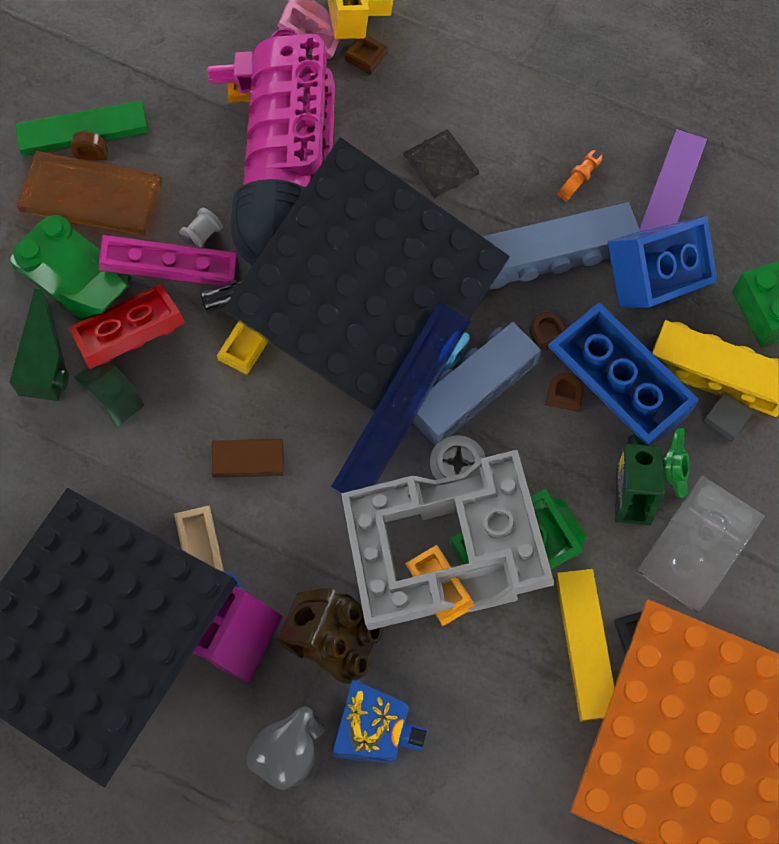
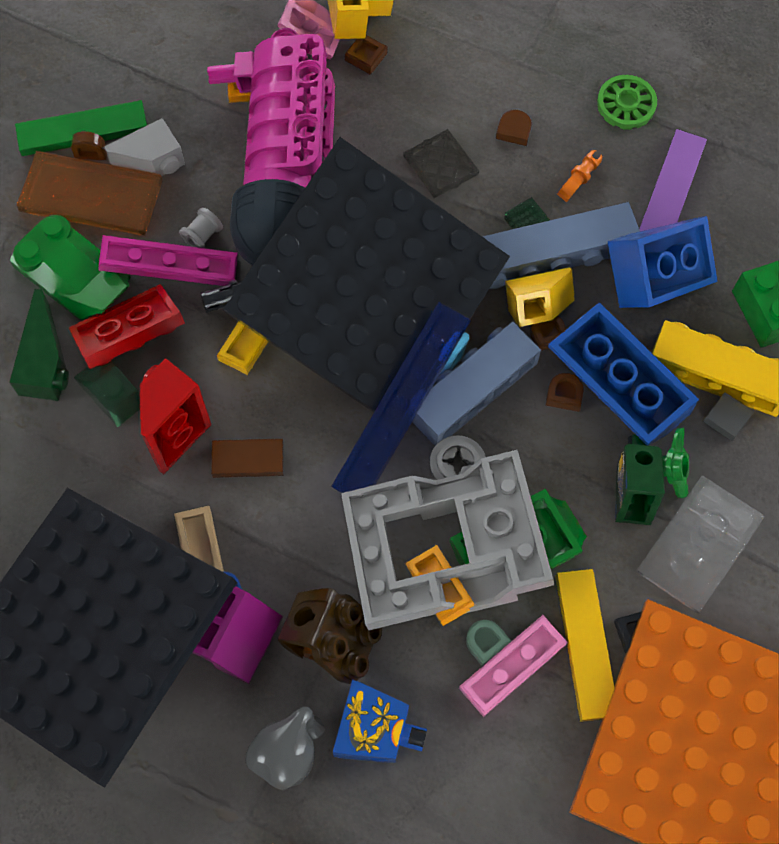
(147, 150): none -> light grey slope
(170, 413): none -> red slope
(485, 640): none -> sand green tile
(513, 665): none -> bright pink tile
(514, 127): none -> reddish brown tile
(525, 214): none -> clear green tile
(539, 296): none -> yellow slope
(627, 101): none -> bright green wheel

